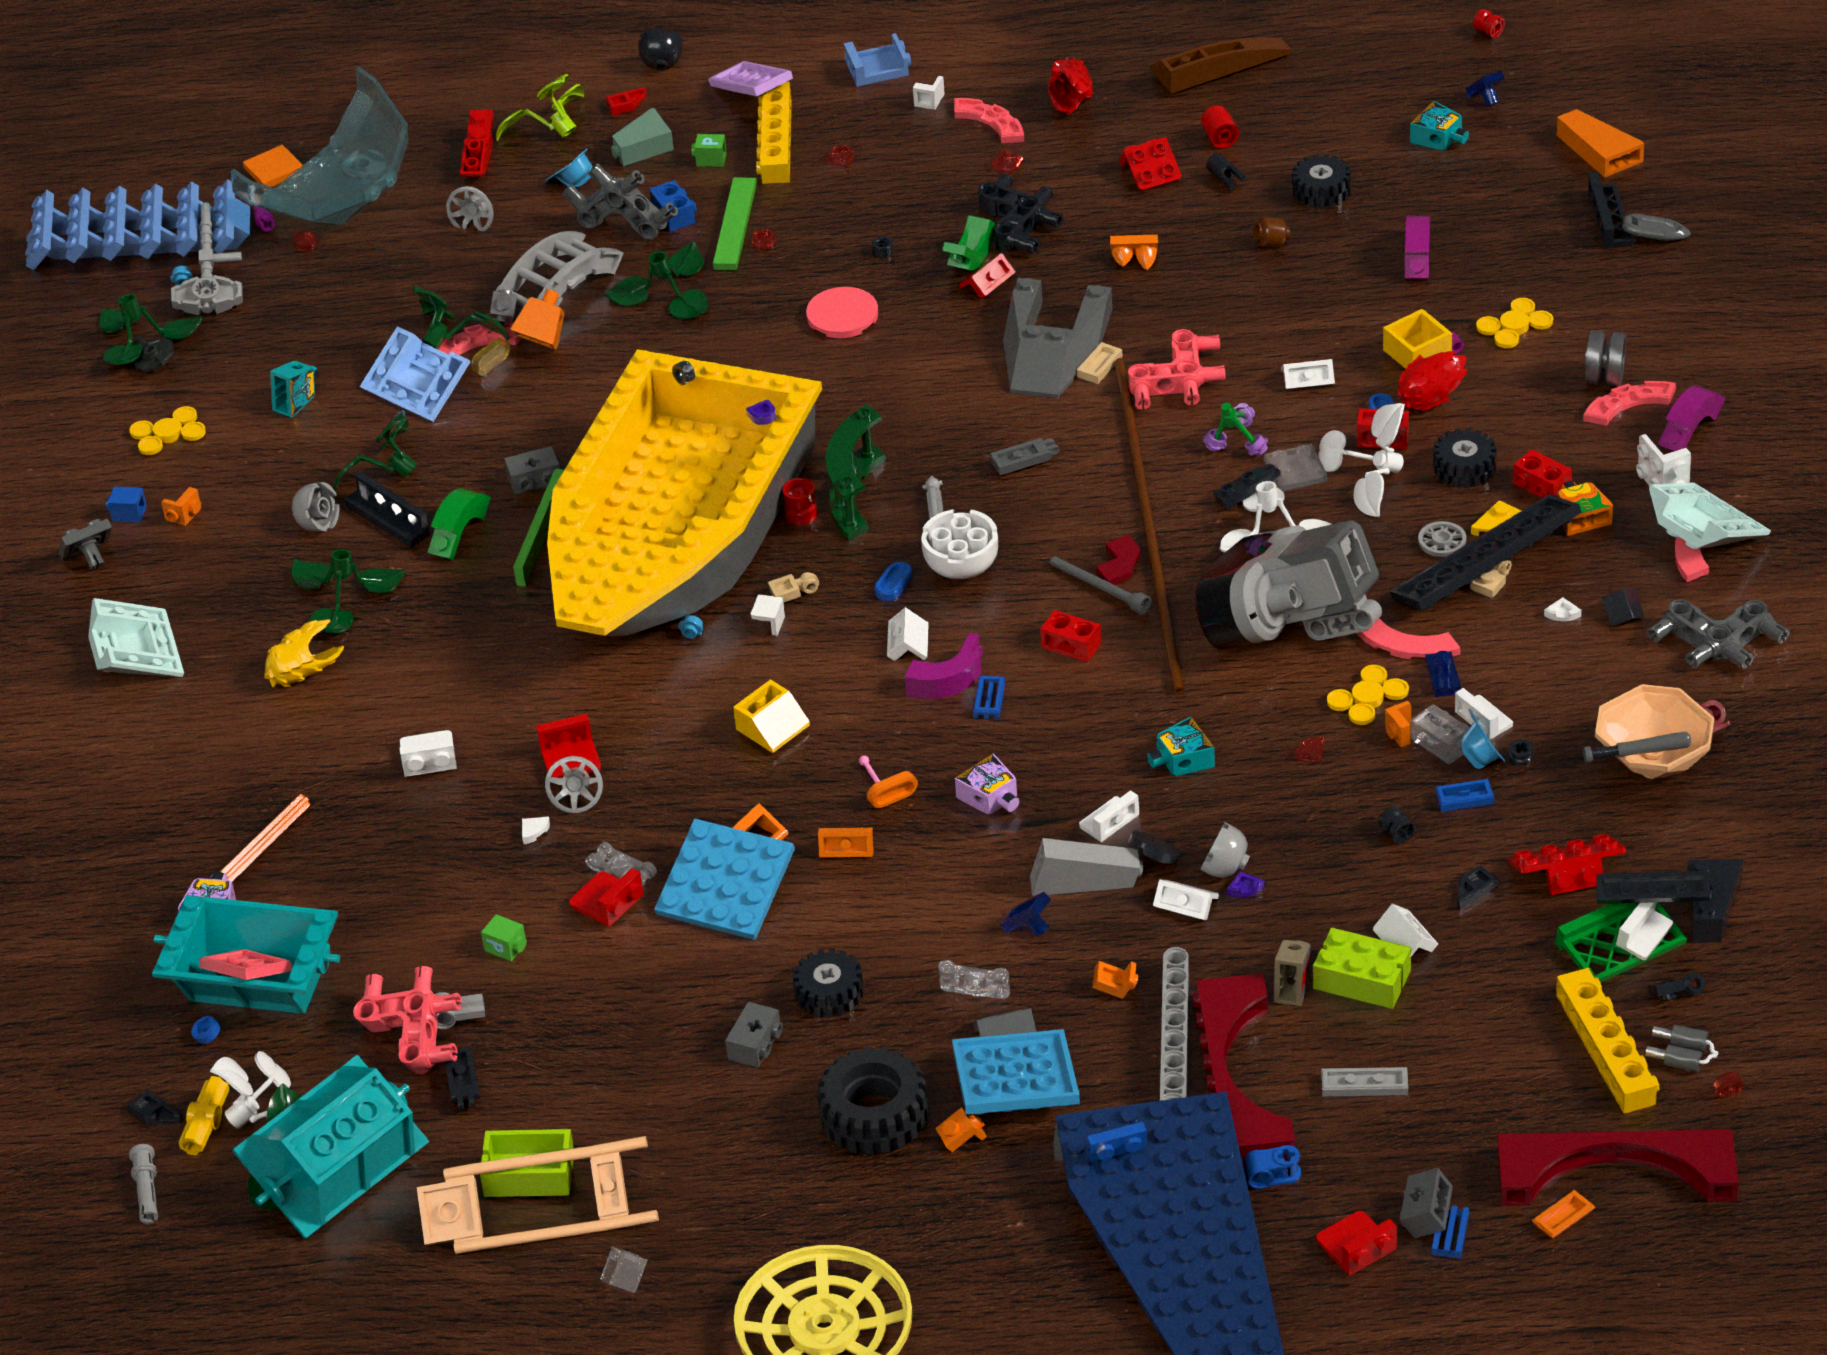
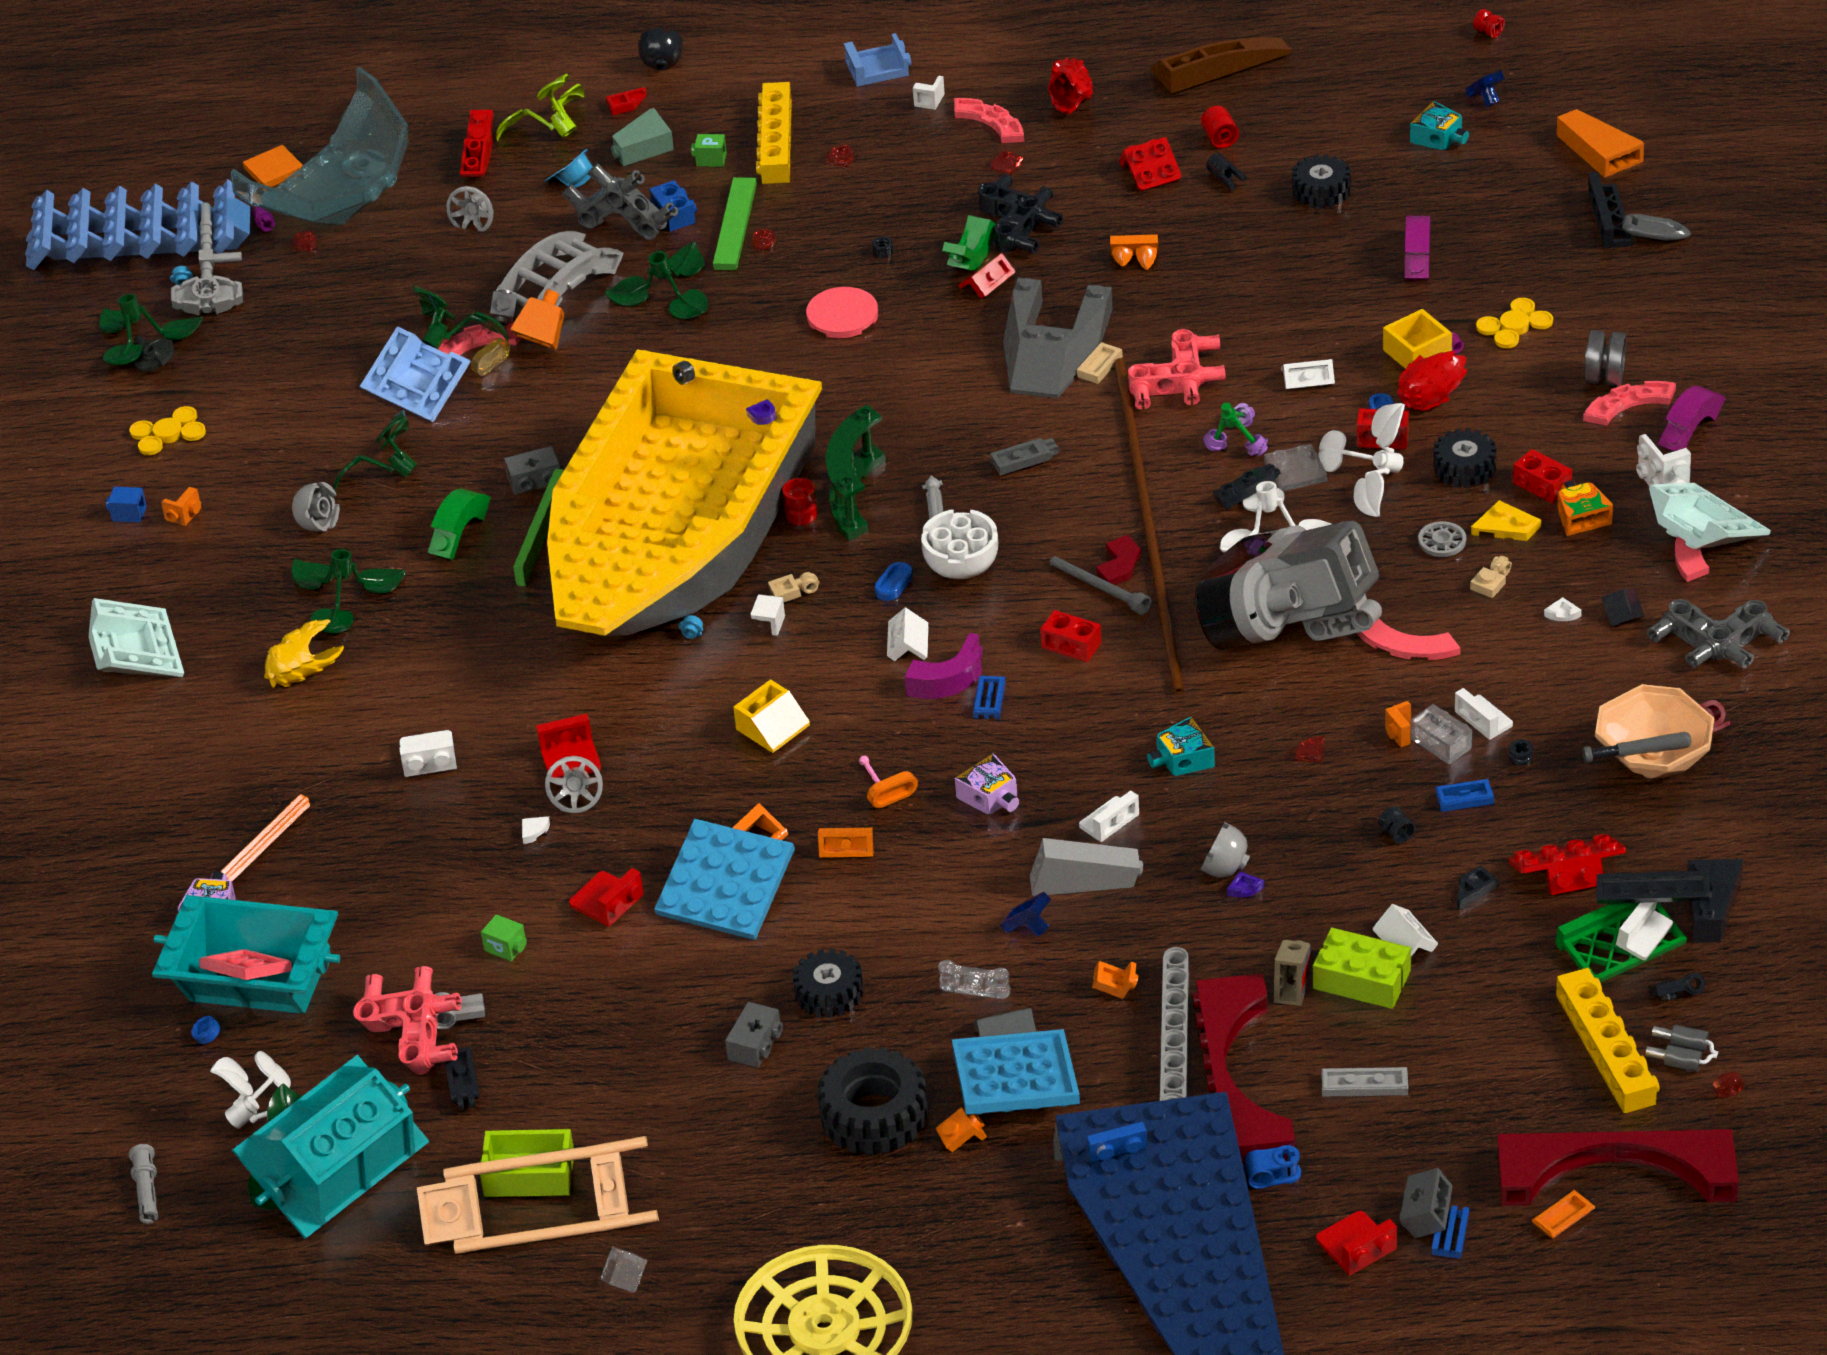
(86, 542): dark grey plate -> none
(153, 1110): black tile -> none
(204, 1115): yellow piece -> none
(292, 387): teal torso -> none
(388, 511): black fence -> none
(618, 863): clear plate -> none
(750, 78): lavender tile -> none
(1154, 847): black tile -> none
(1184, 899): white panel -> none
(1271, 232): reddish brown head -> none
(1367, 694): yellow piece -> none
(1442, 673): clear blue tile -> none
(1477, 746): dark azure piece -> none
(1485, 552): black plate -> none

